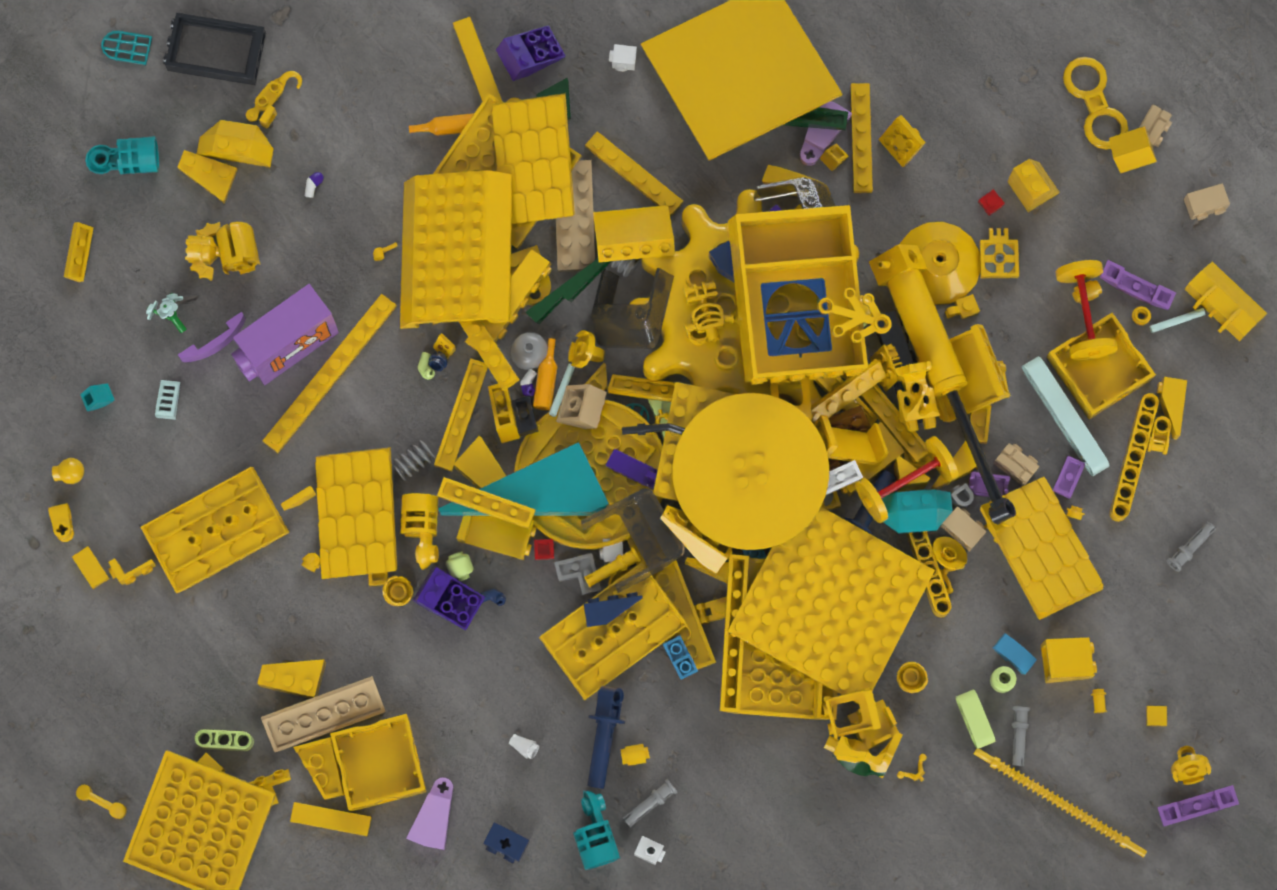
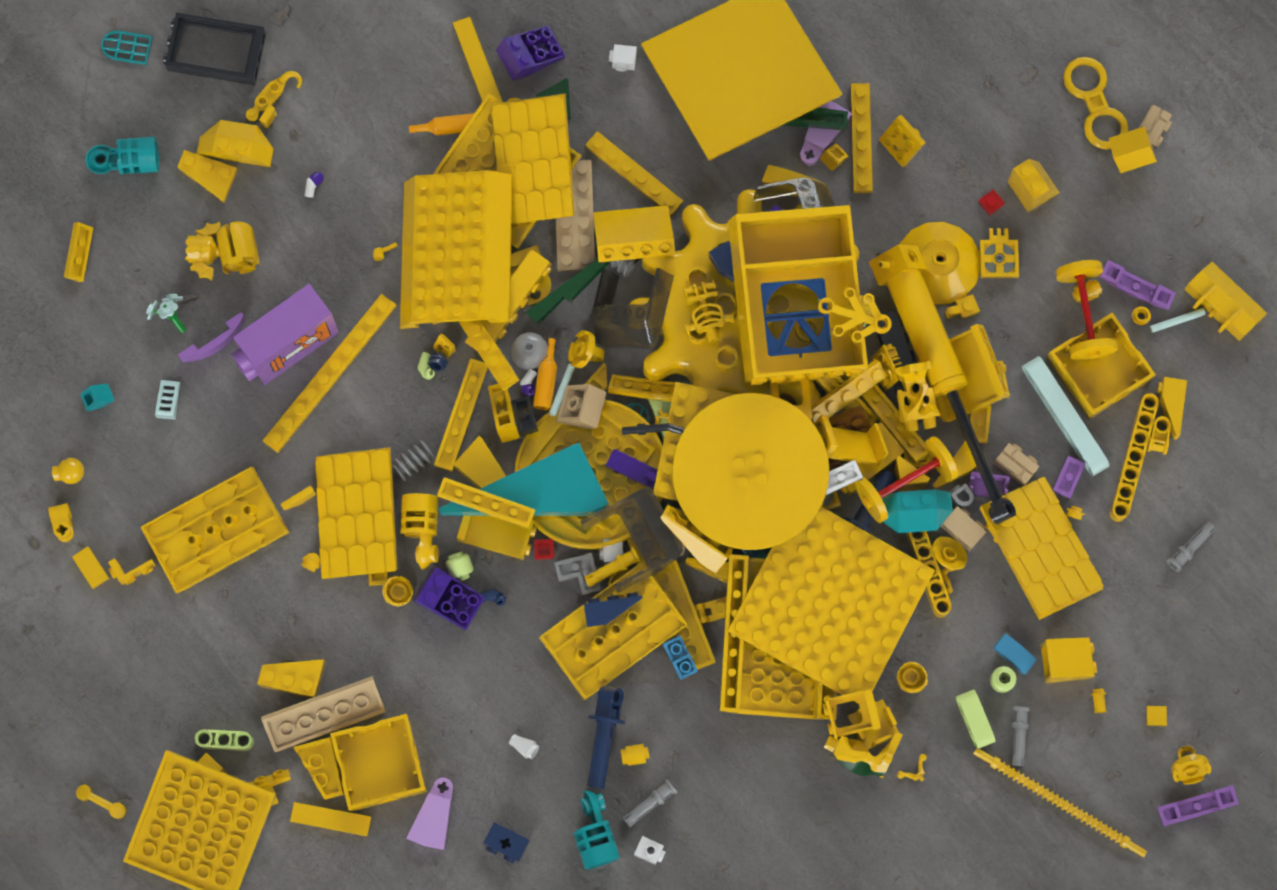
(1207, 202): tan brick -> none

